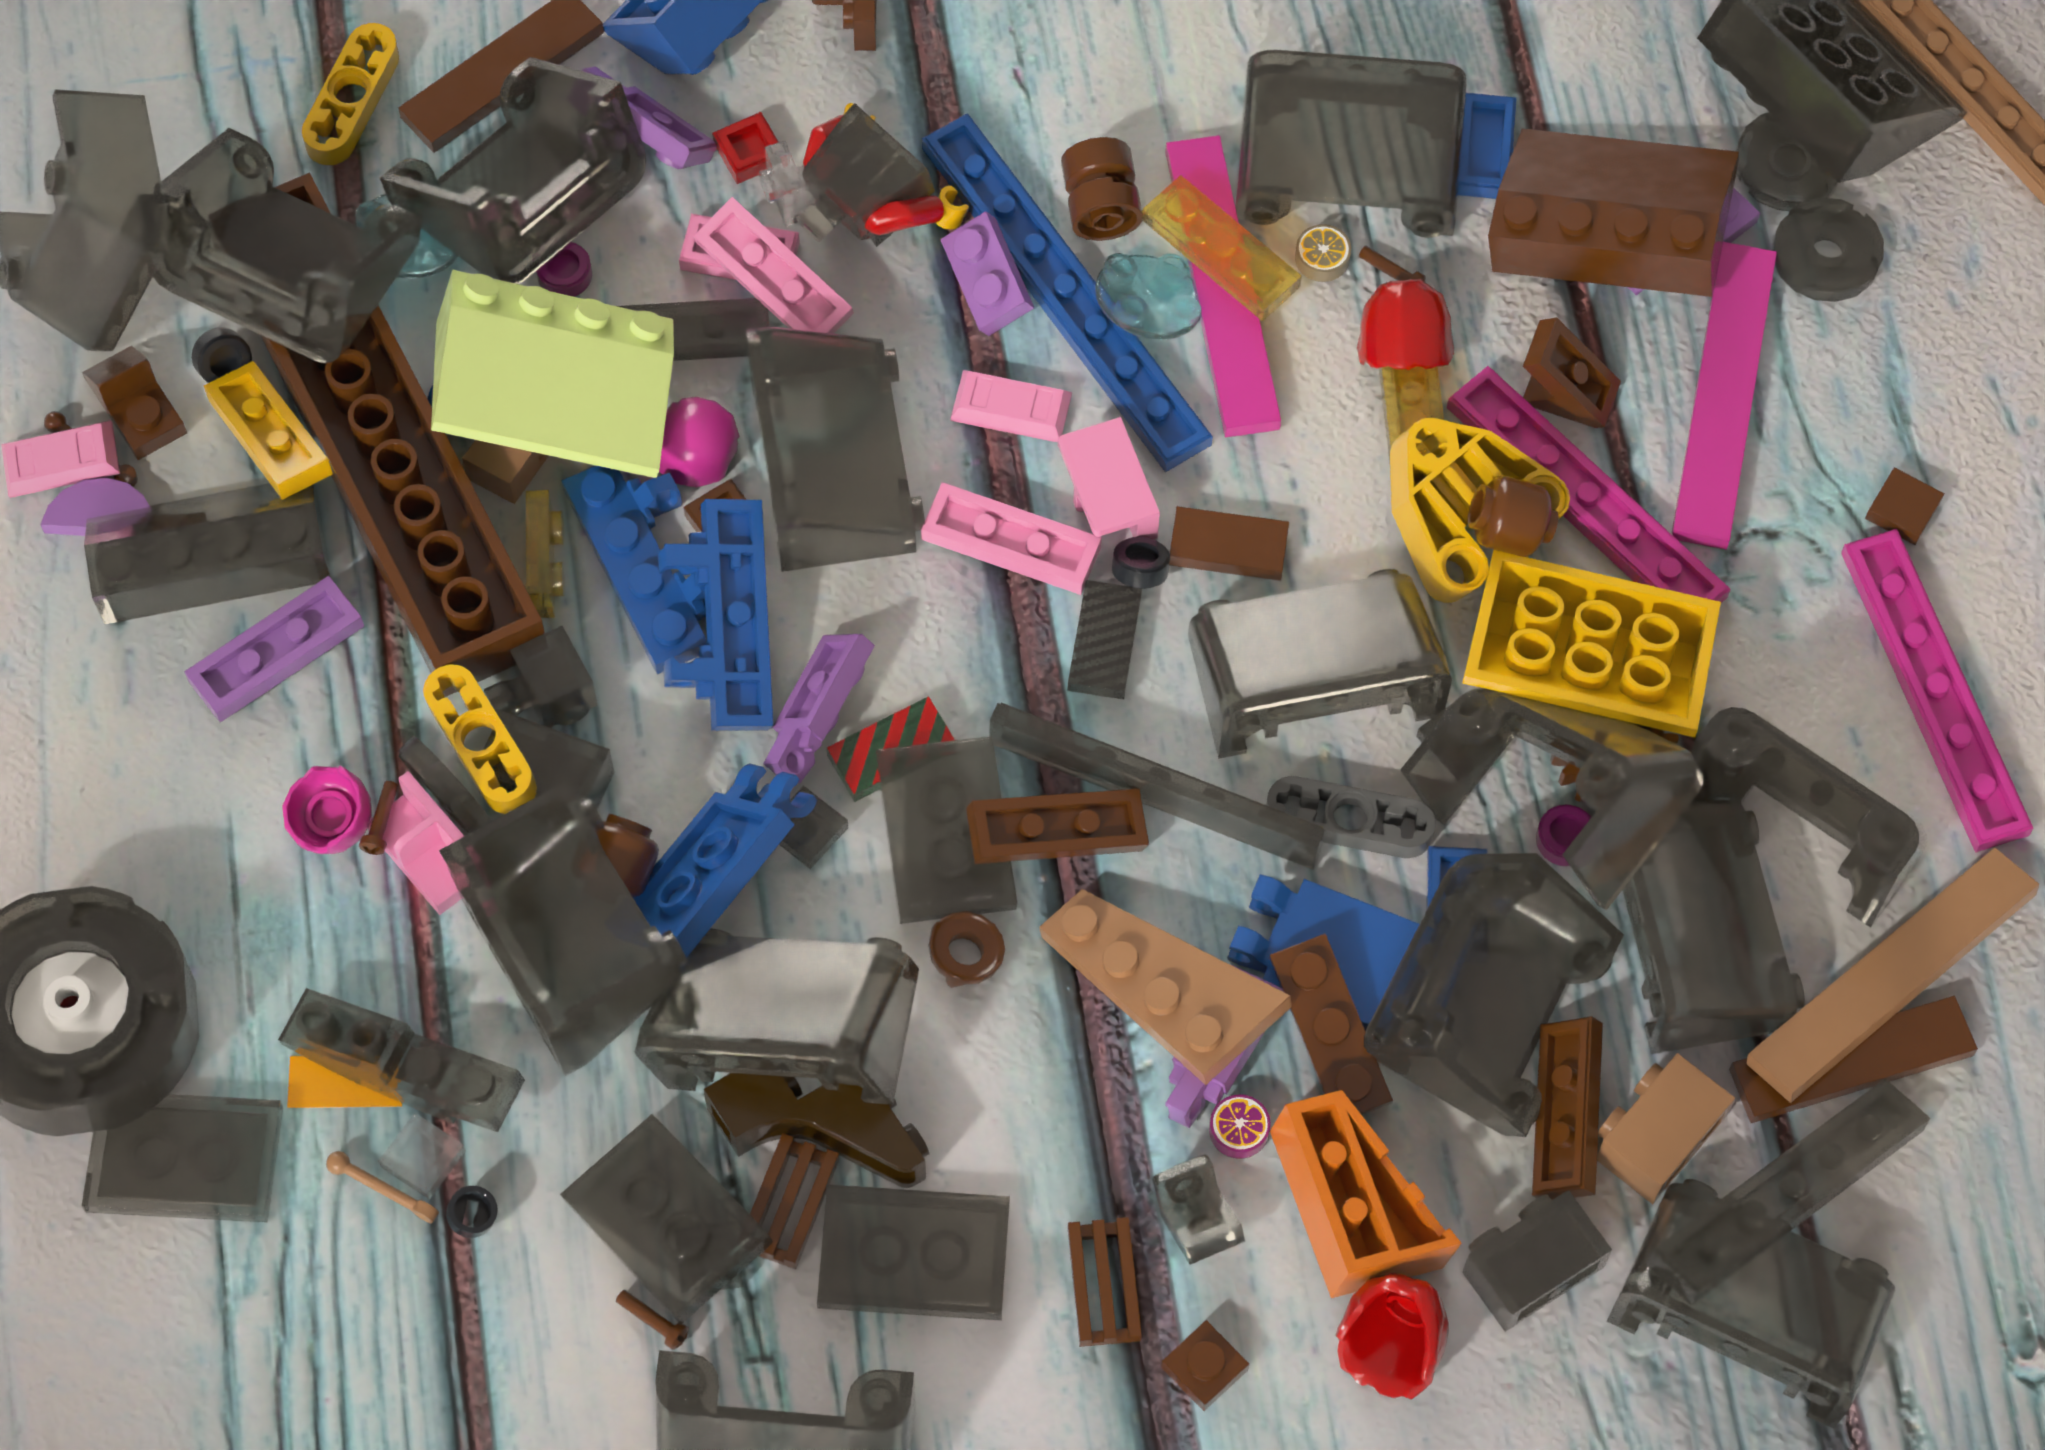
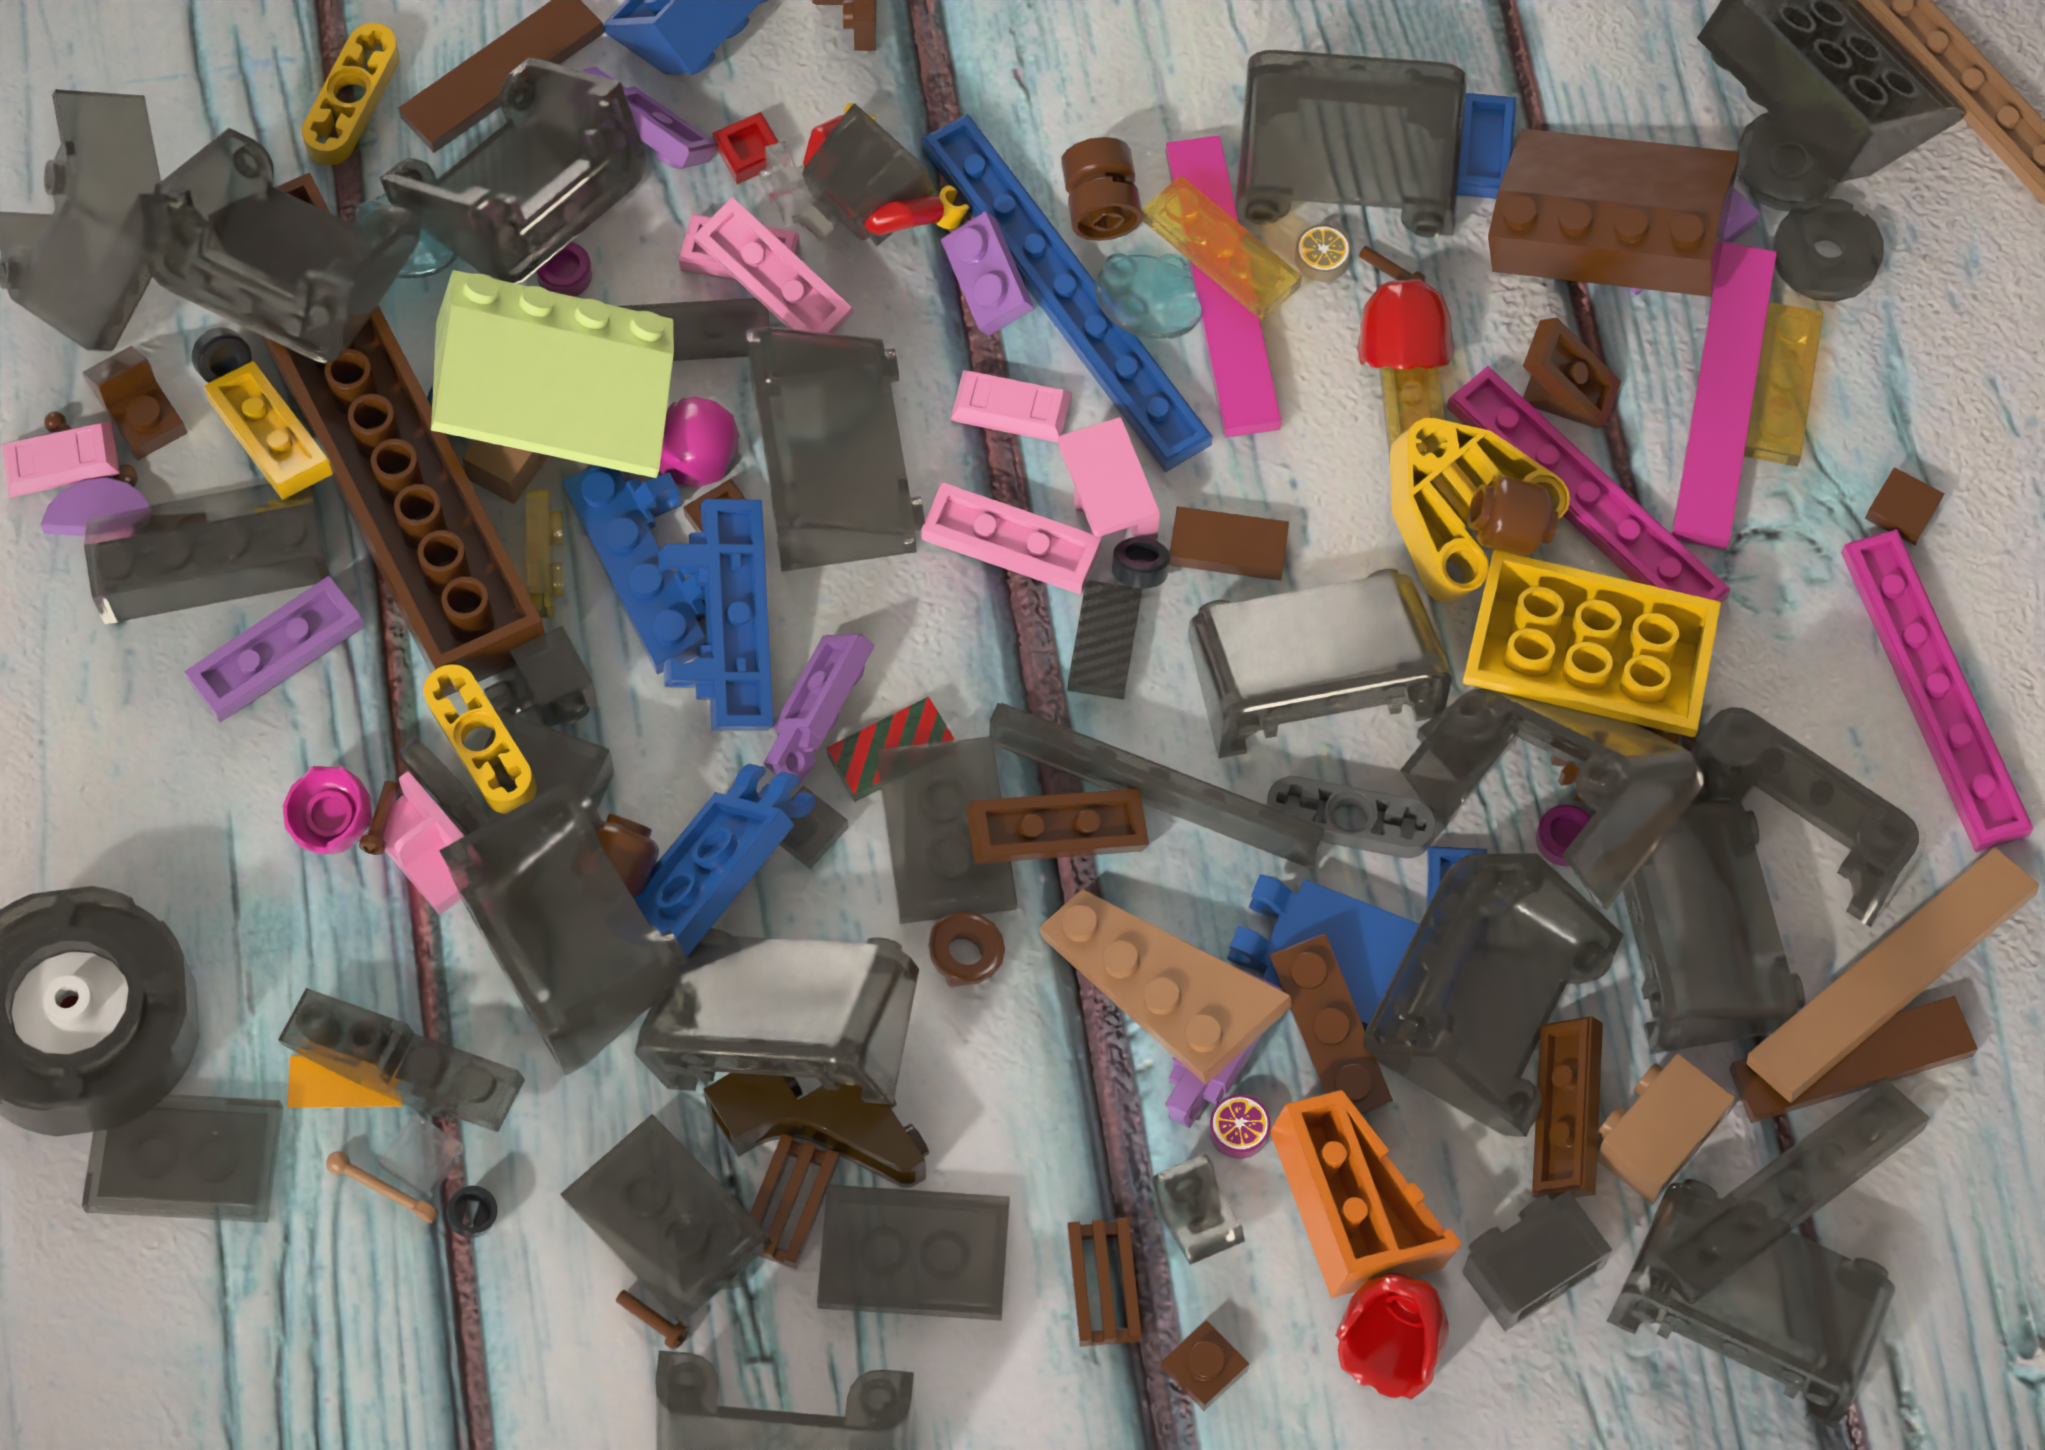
(1783, 384): none -> clear yellow plate

